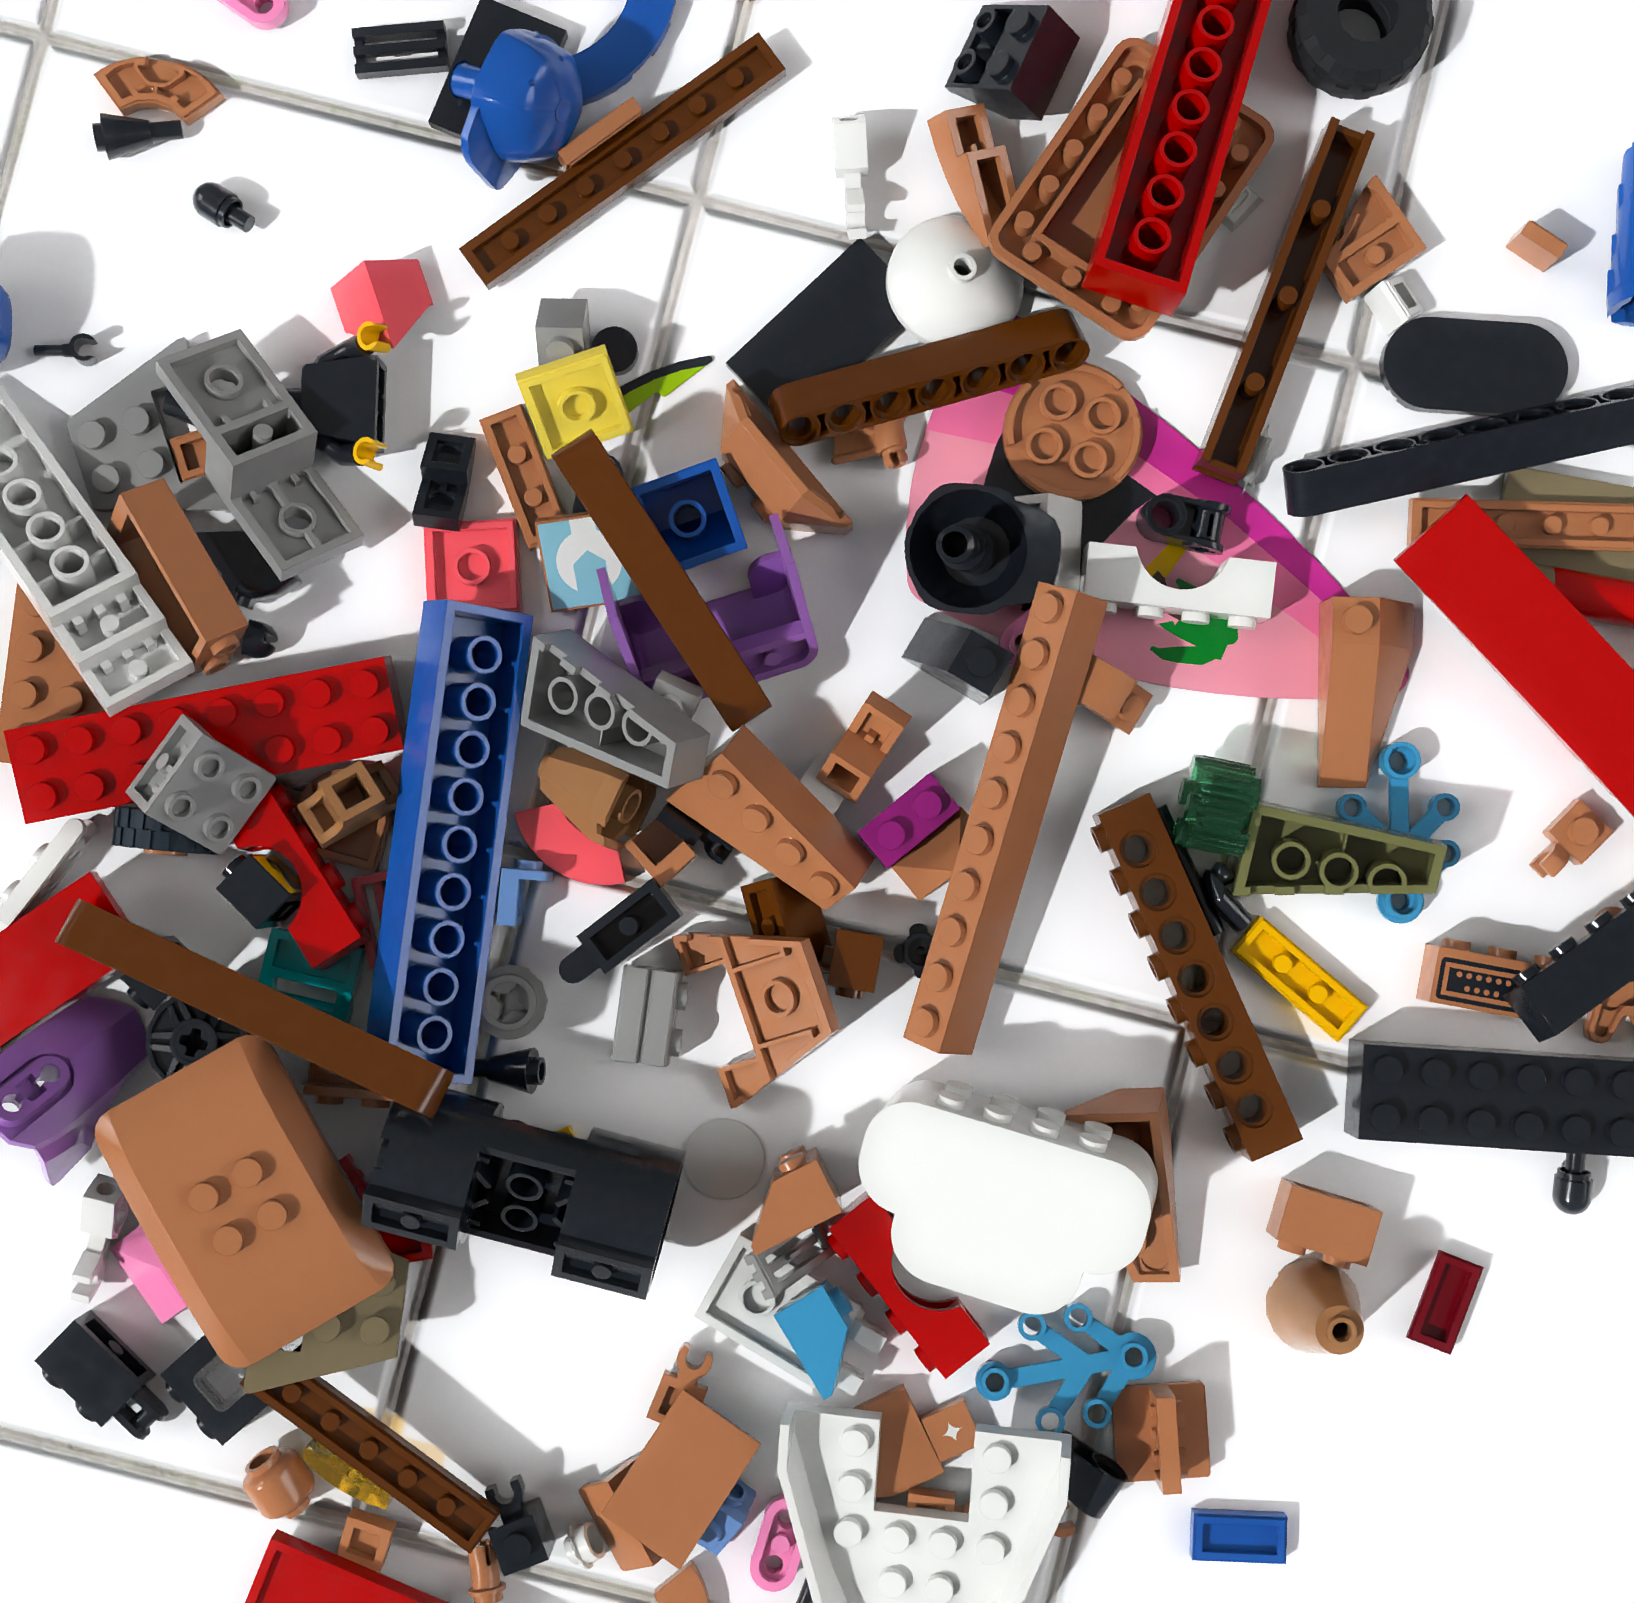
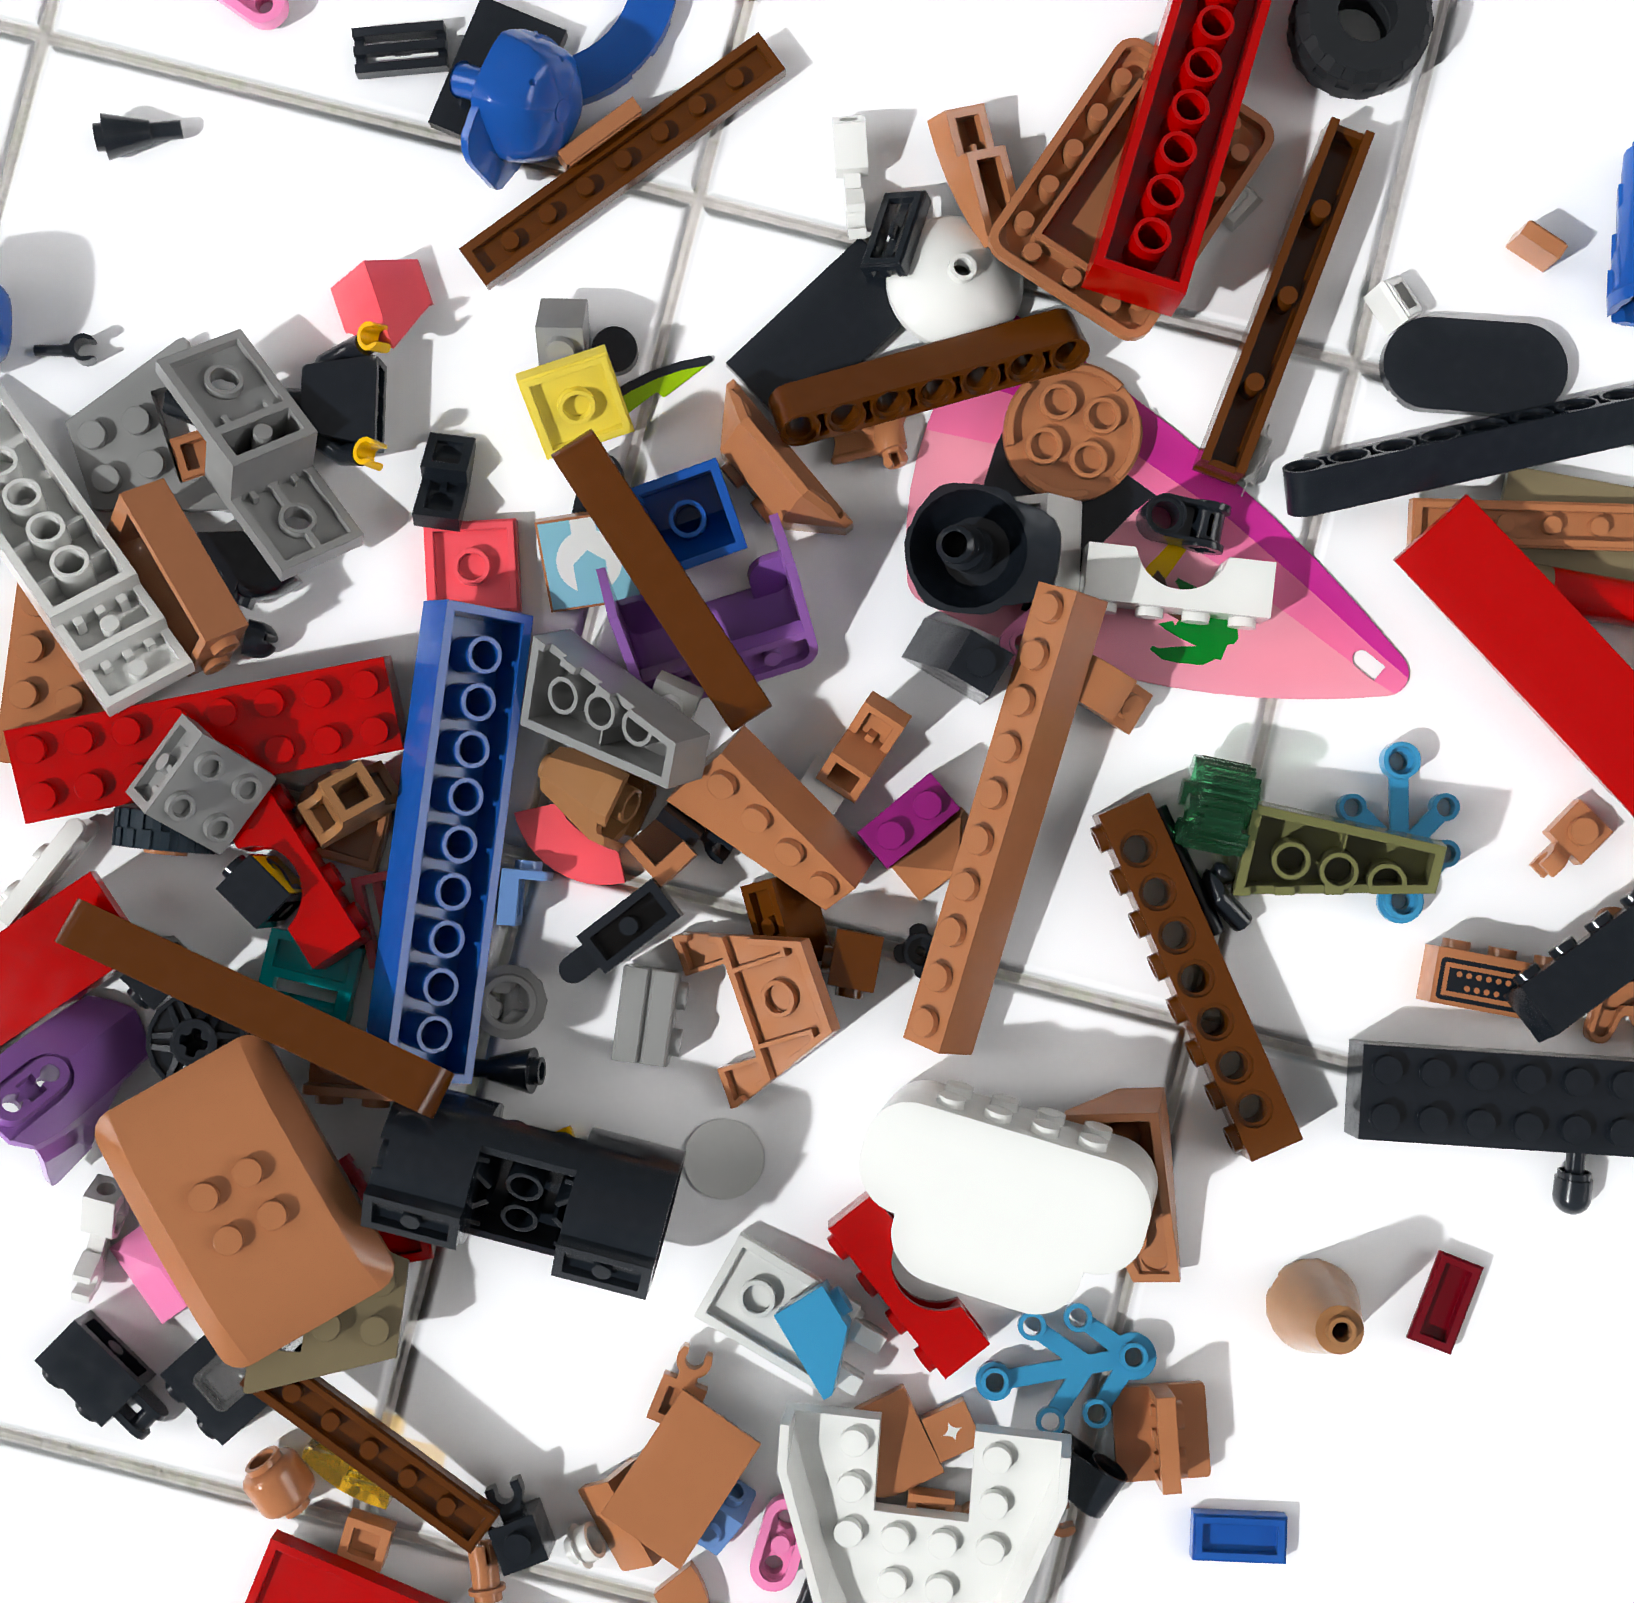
(159, 85): nougat tile -> none
(221, 207): black cylinder -> none
(522, 469): nougat tile -> none
(765, 1270): light grey tile -> none
(796, 1199): nougat slope -> none
(903, 233): none -> black tile
(1013, 60): black slope -> none
(1298, 978): yellow tile -> none
(1323, 1223): nougat brick -> none
(1360, 673): nougat wedge -> none
(1371, 243): nougat wing -> none

